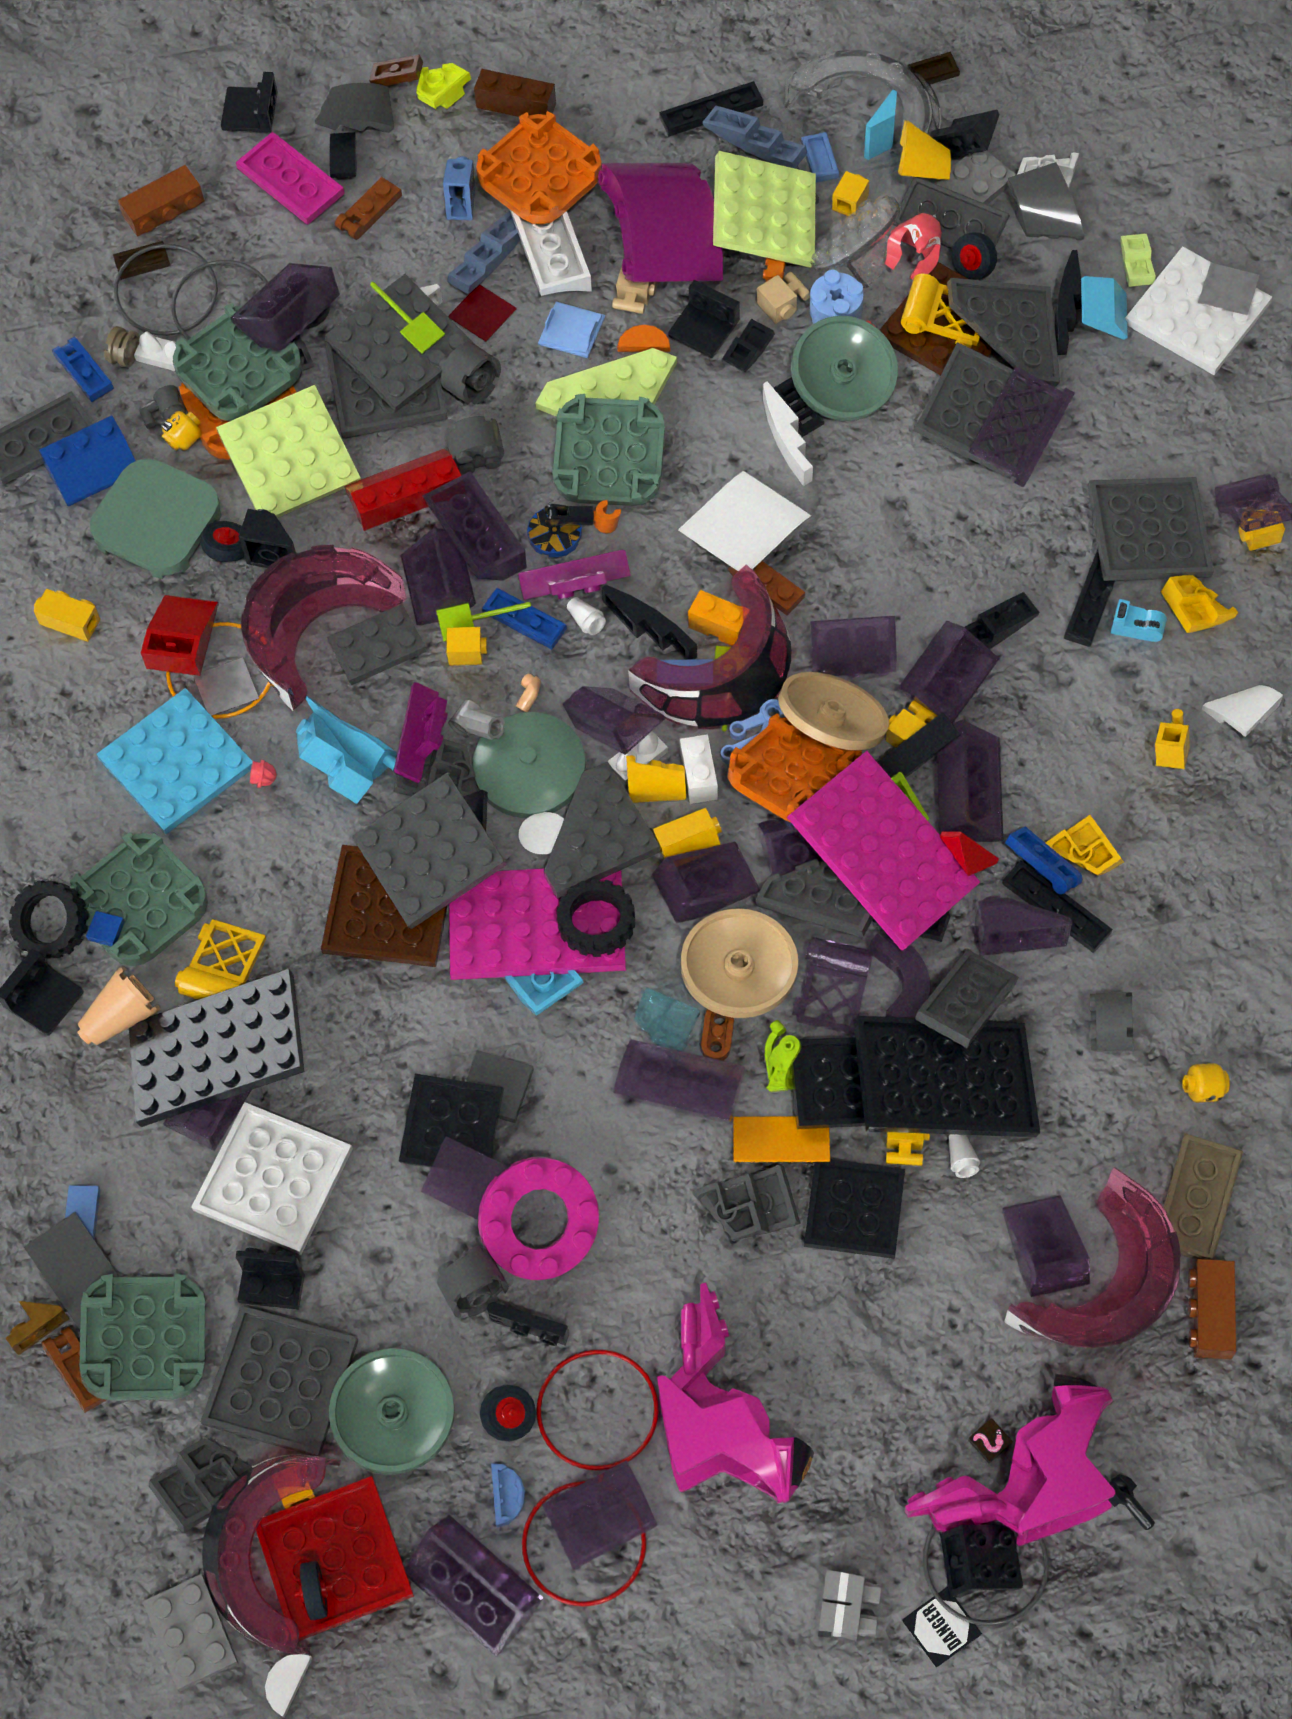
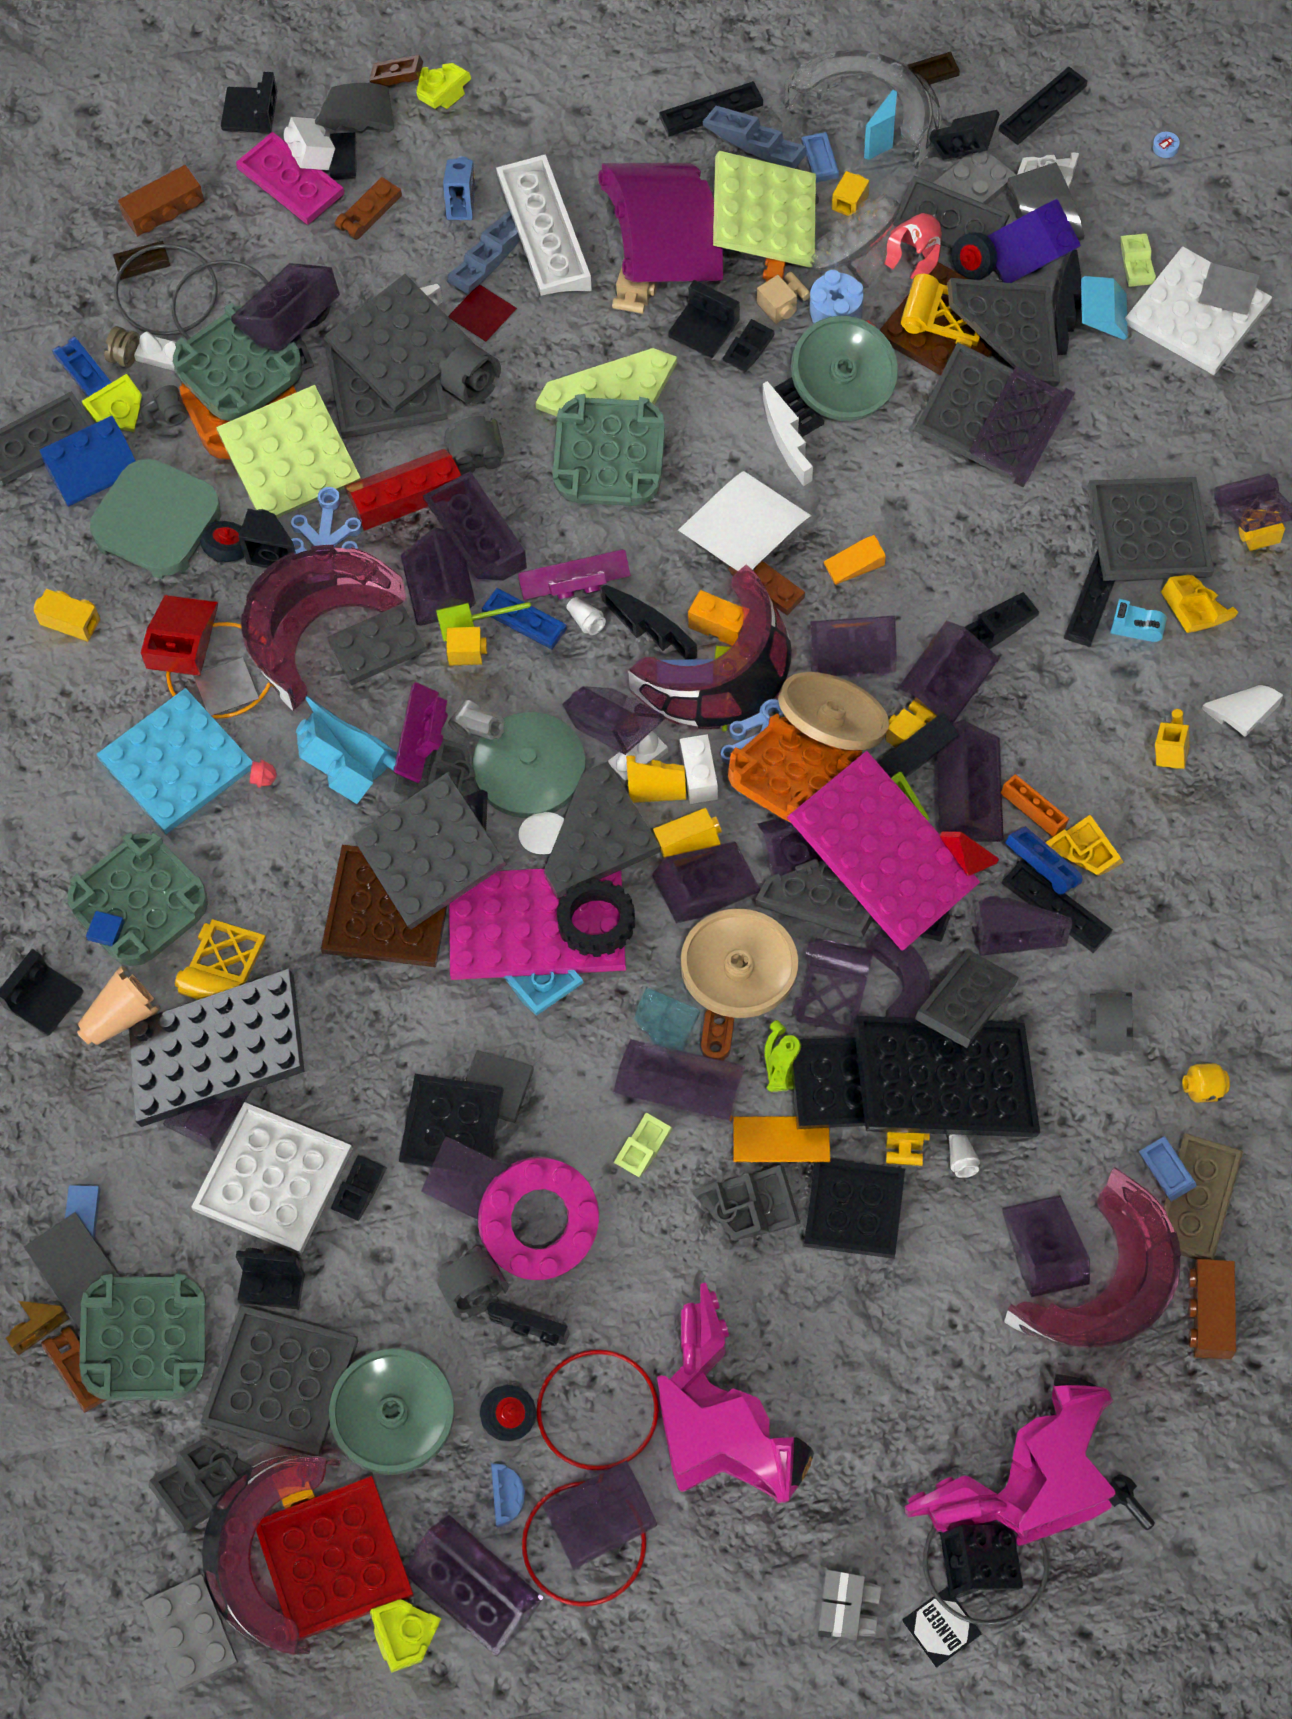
(23, 909): black tyre -> none
(117, 399): none -> neon yellow plate
(181, 430): yellow head -> none
(285, 1680): white tile -> none
(309, 144): none -> white brick
(313, 1590): black wheel -> none
(325, 536): none -> light blue plant
(359, 1188): none -> black slope
(403, 1633): none -> neon yellow plate
(419, 332): lime piece -> none
(513, 94): reddish brown brick -> none
(531, 692): light nougat arm -> none
(539, 169): orange tile -> none
(552, 540): tile -> none
(571, 329): light blue piece -> none
(583, 516): black piece -> none
(643, 338): orange tile -> none
(643, 1145): none -> yellowish green slope
(856, 560): none -> light orange slope
(923, 155): yellow slope -> none
(990, 1440): dark brown tile -> none
(1033, 242): none -> dark purple slope
(1034, 805): none -> orange piece
(1043, 105): none -> black tile
(1166, 144): none -> light blue tile
(1167, 1168): none -> medium blue tile

